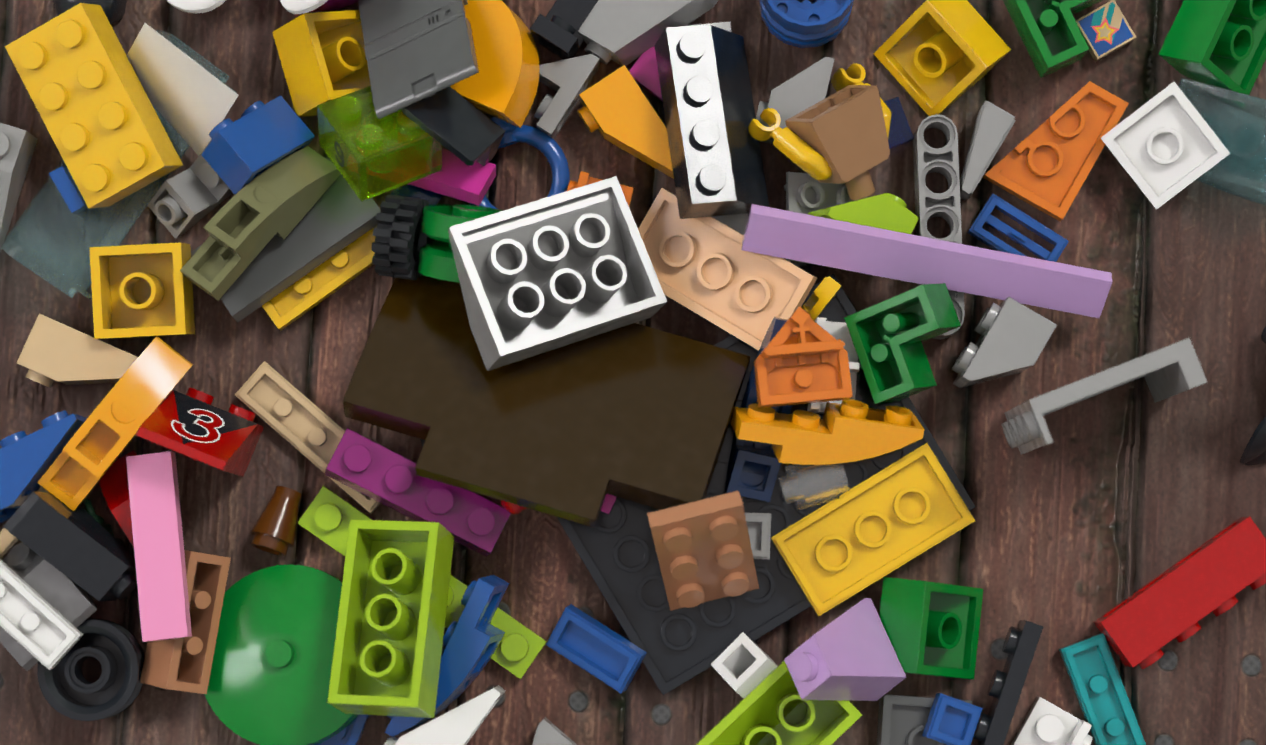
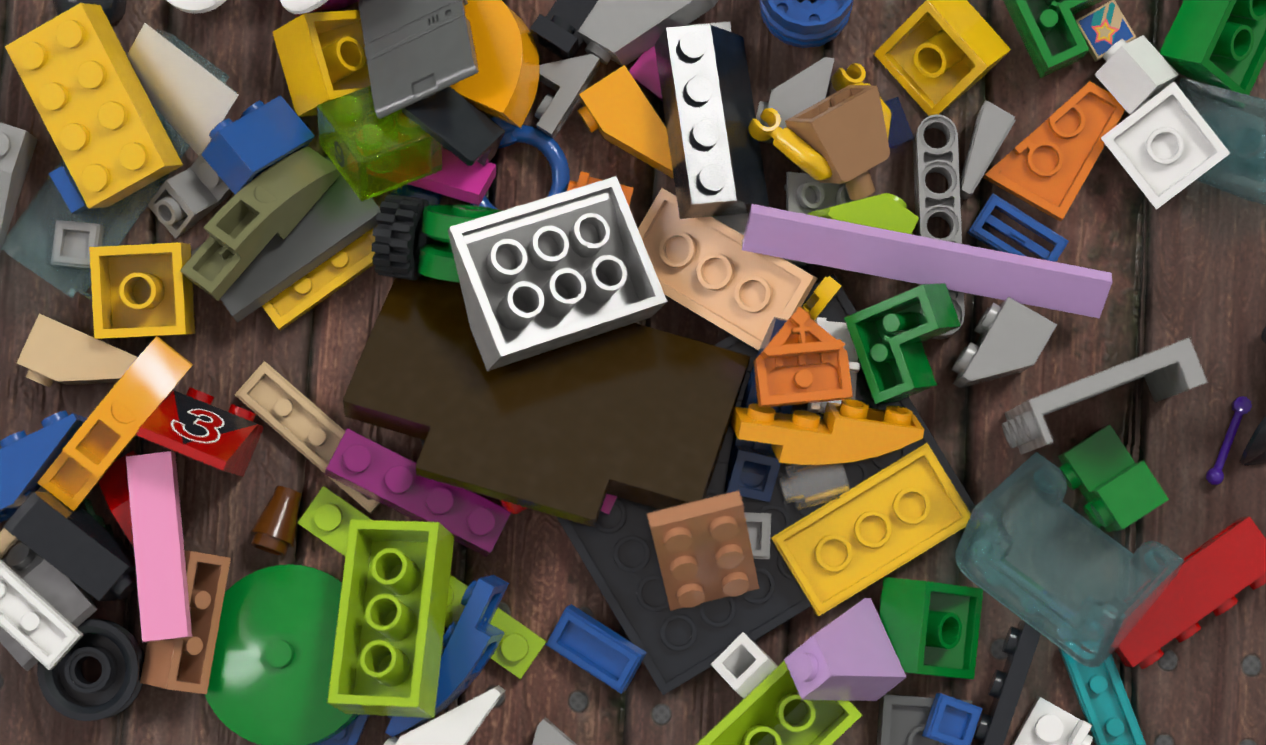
(73, 243): none -> light grey tile
(1059, 566): none -> clear light blue windscreen
(1110, 480): none -> green brick
(1135, 72): none -> white brick
(1240, 406): none -> dark purple hinge

